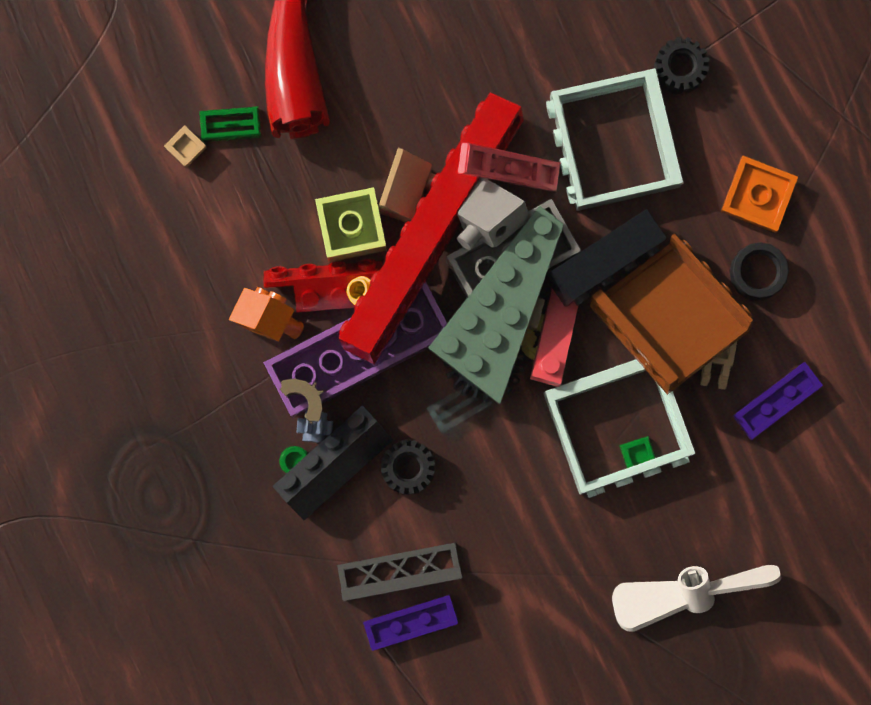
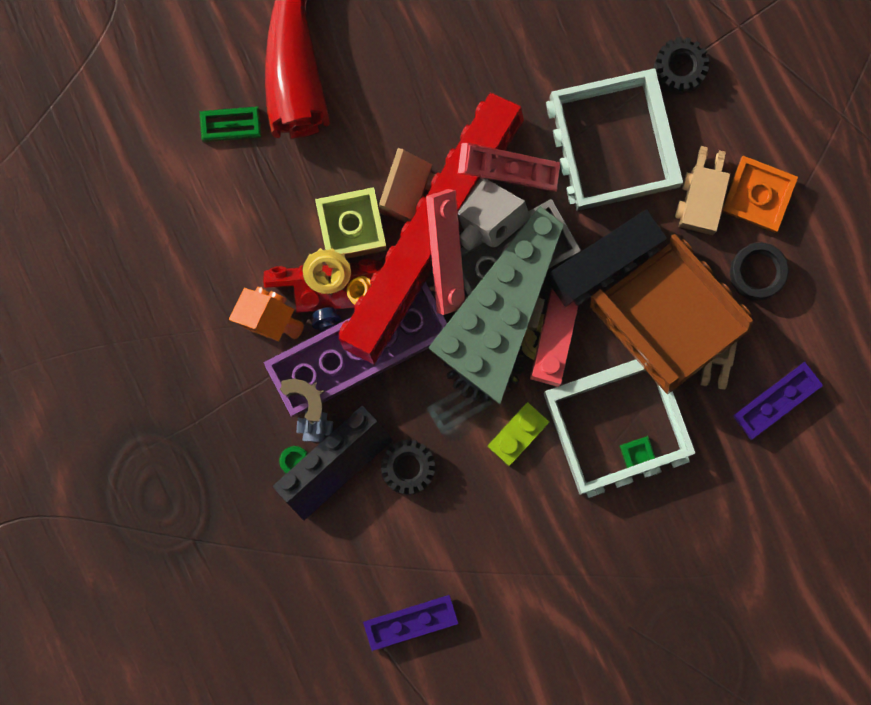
(185, 146): tan plate -> none
(319, 280): none -> light yellow gear
(325, 319): none -> dark blue plate
(401, 583): dark grey fence -> none
(445, 251): none -> coral plate
(518, 434): none -> lime plate
(648, 602): white piece -> none
(704, 195): none -> tan hinge

